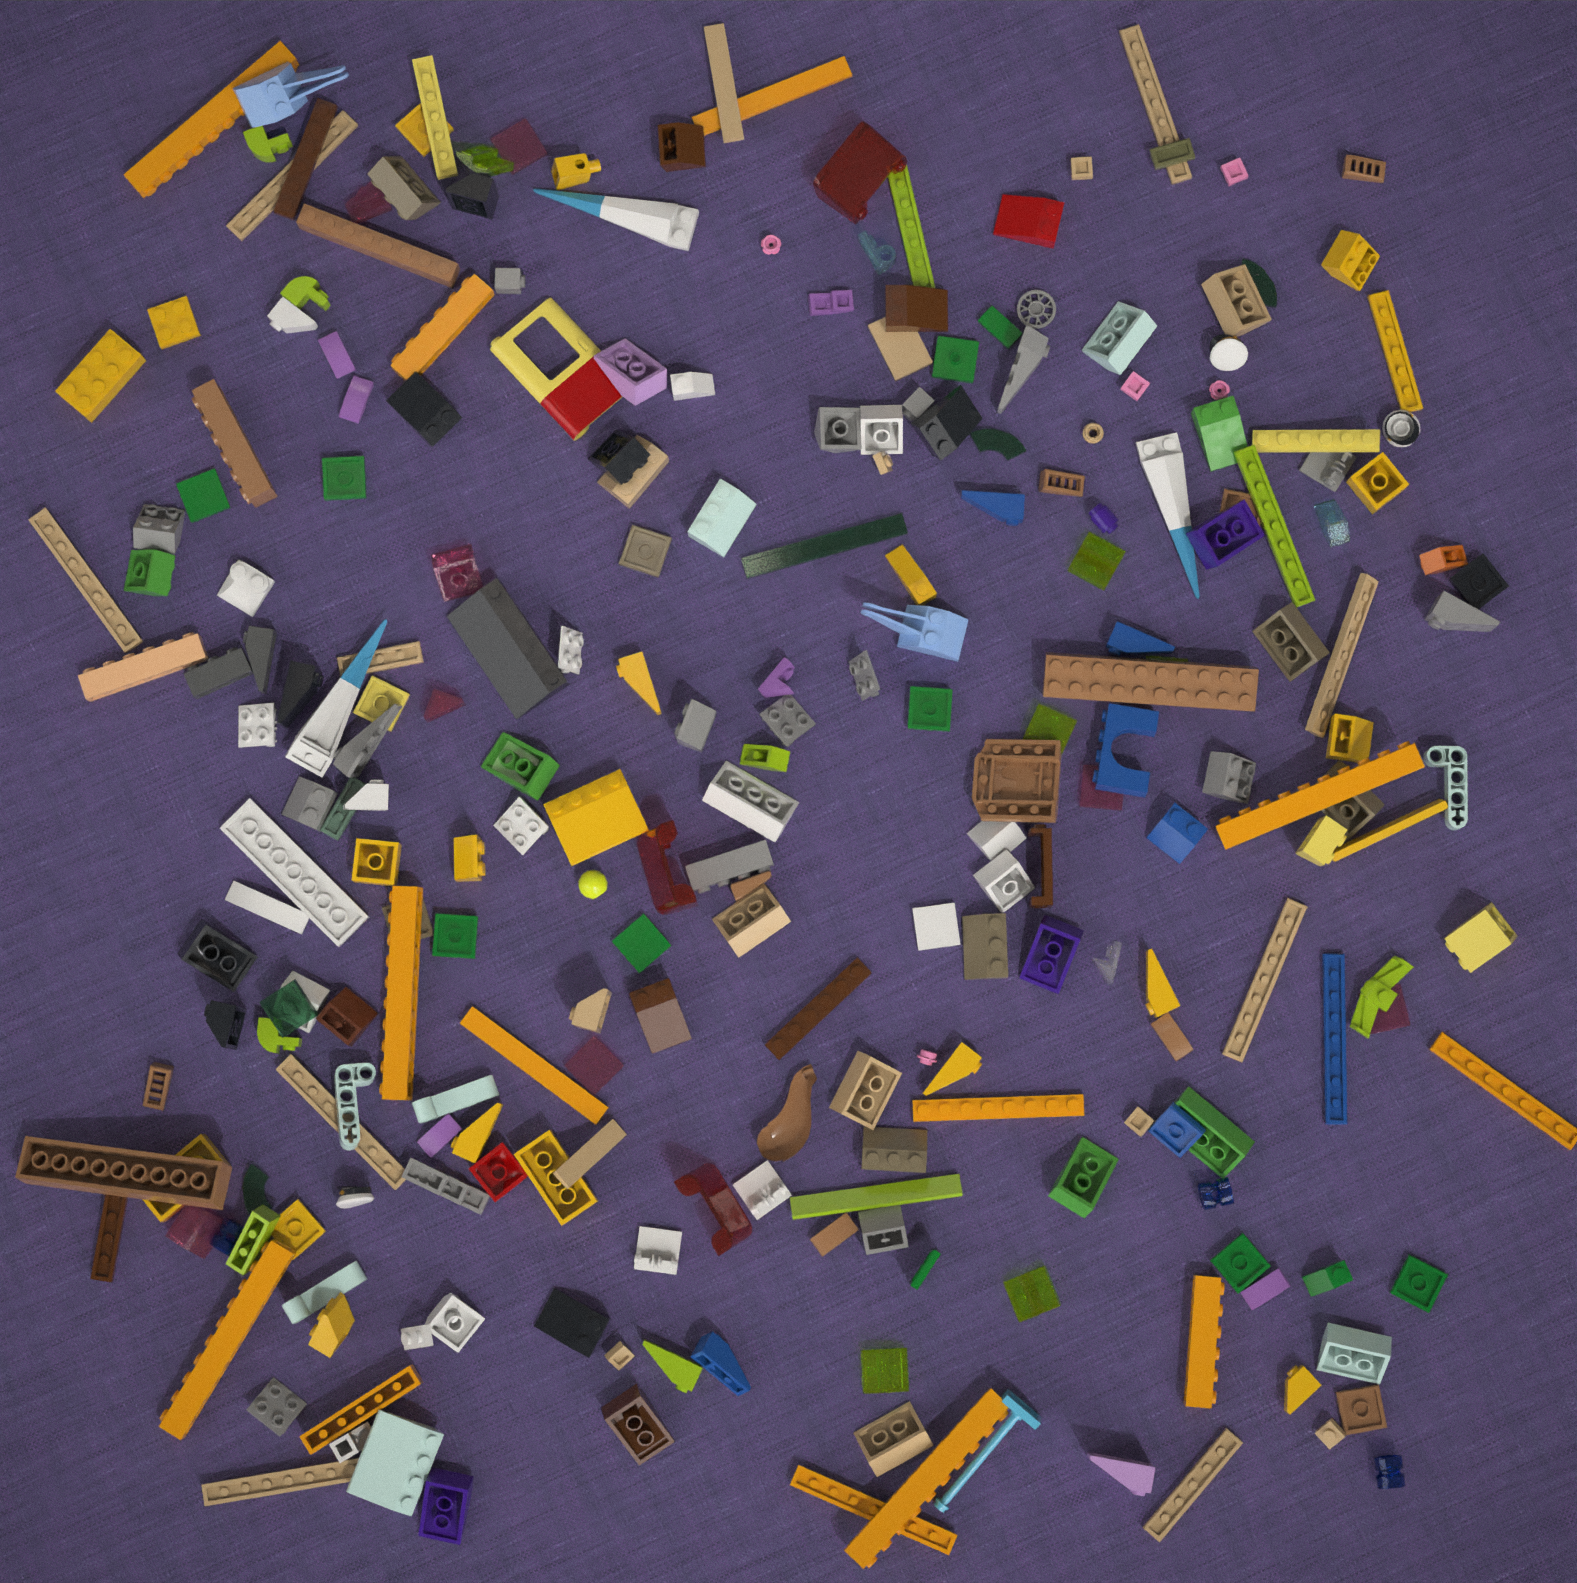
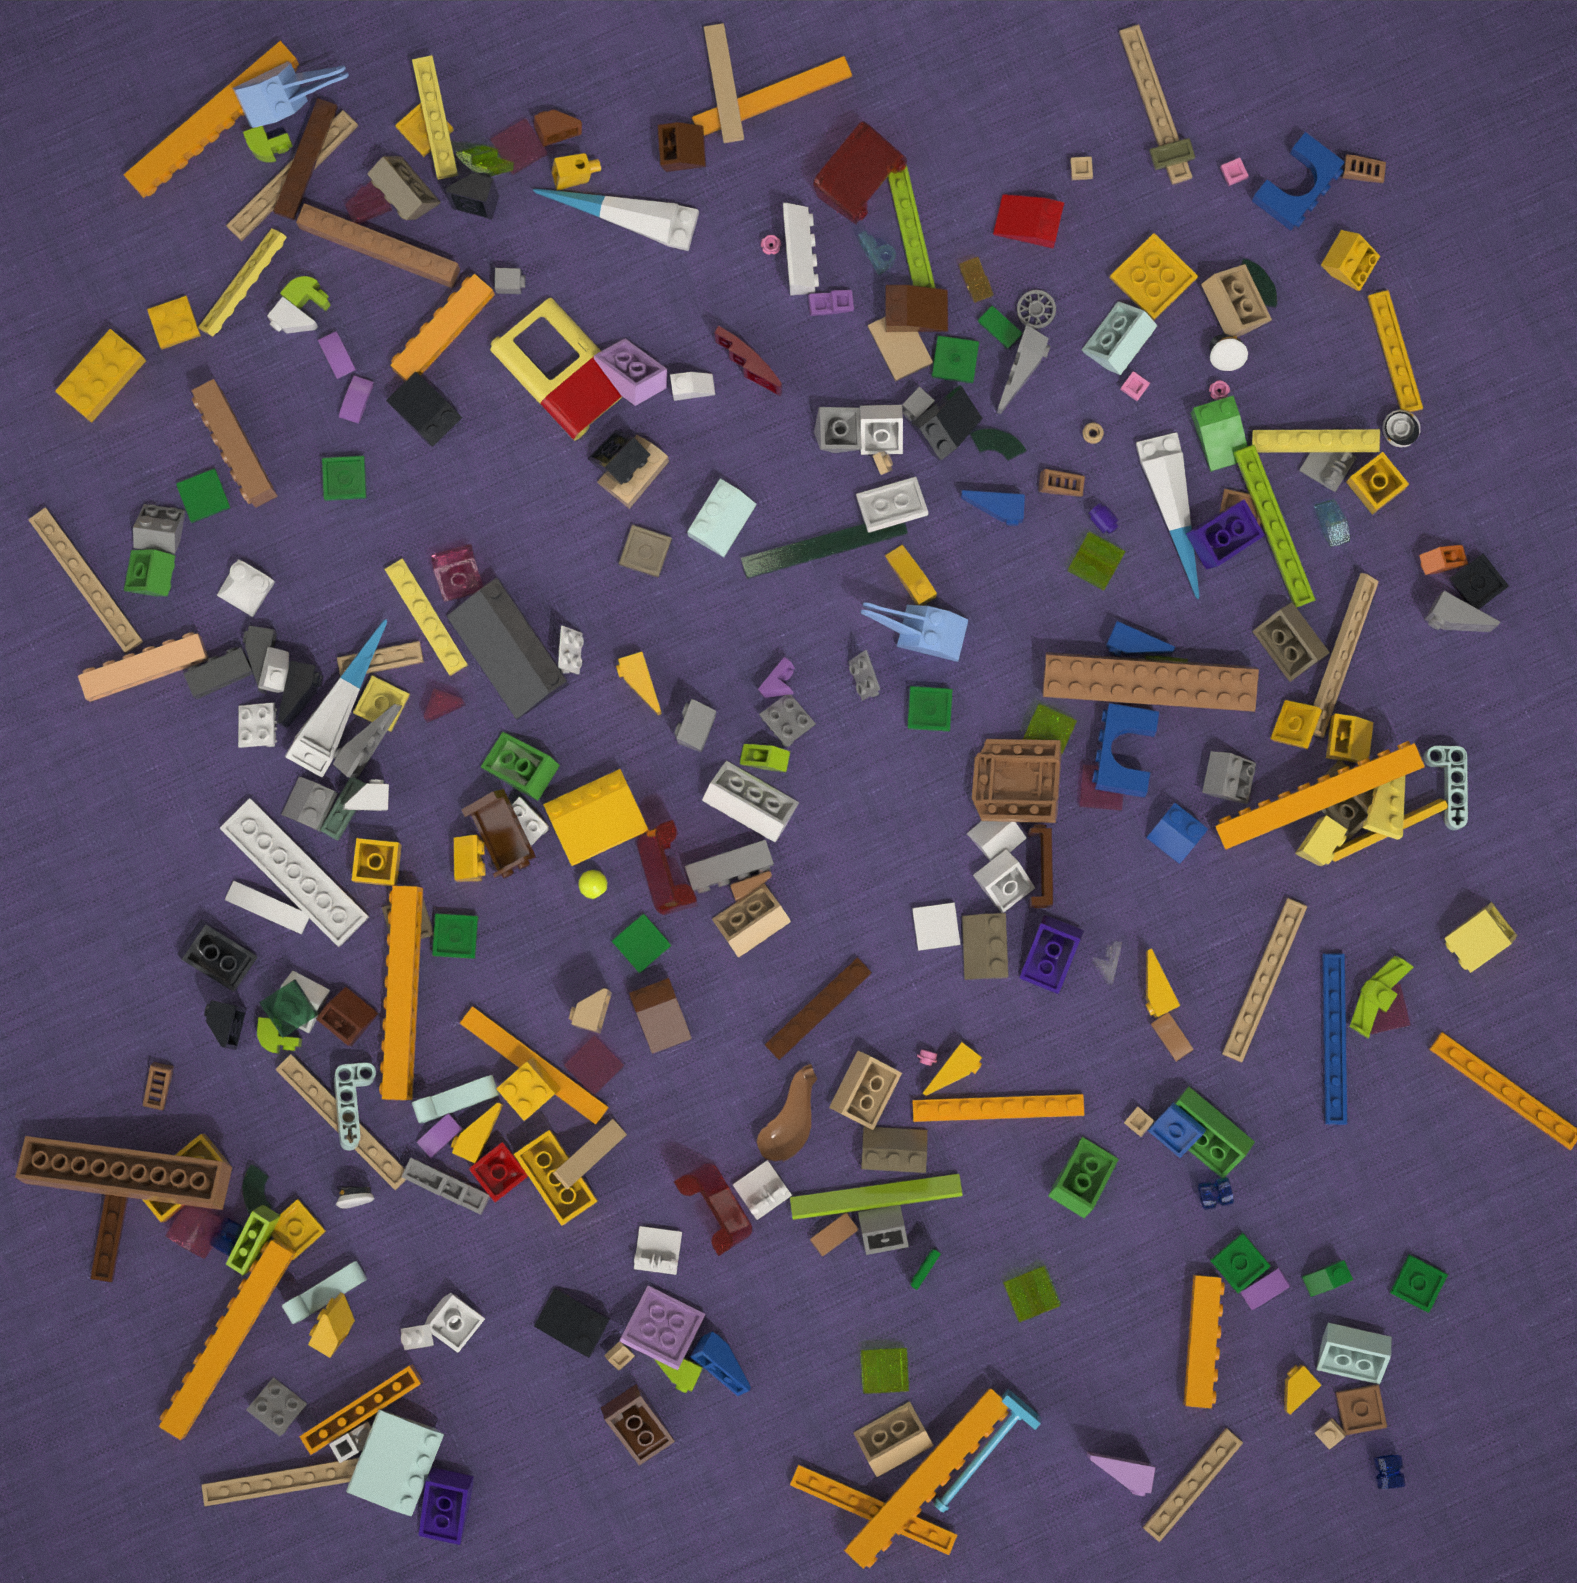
(245, 278): none -> light yellow plate
(274, 670): none -> white slope
(426, 617): none -> light yellow plate
(501, 832): none -> reddish brown panel
(528, 1088): none -> yellow brick
(556, 126): none -> dark orange slope
(662, 1327): none -> lavender plate
(753, 365): none -> dark red slope
(799, 249): none -> white slope
(892, 504): none -> white plate
(975, 279): none -> clear yellow slope
(1153, 276): none -> yellow plate
(1291, 209): none -> blue arch
(1296, 724): none -> yellow plate
(1387, 809): none -> light yellow wing

